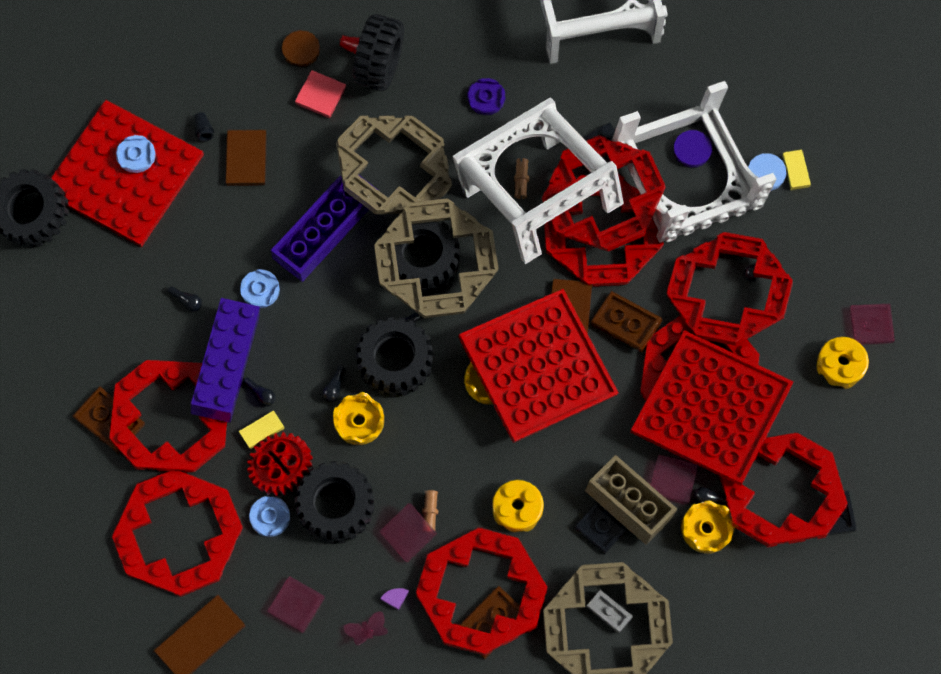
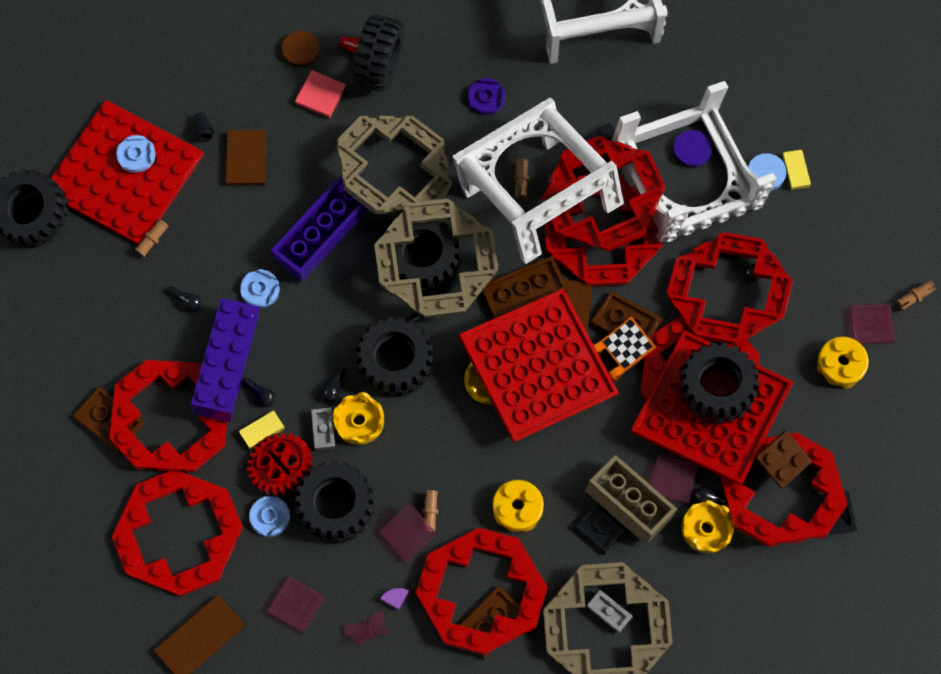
(151, 238): none -> medium nougat pin
(323, 429): none -> light grey plate
(523, 287): none -> reddish brown tile
(626, 345): none -> flag
(725, 359): none -> black tyre
(783, 459): none -> reddish brown plate
(916, 295): none -> medium nougat pin

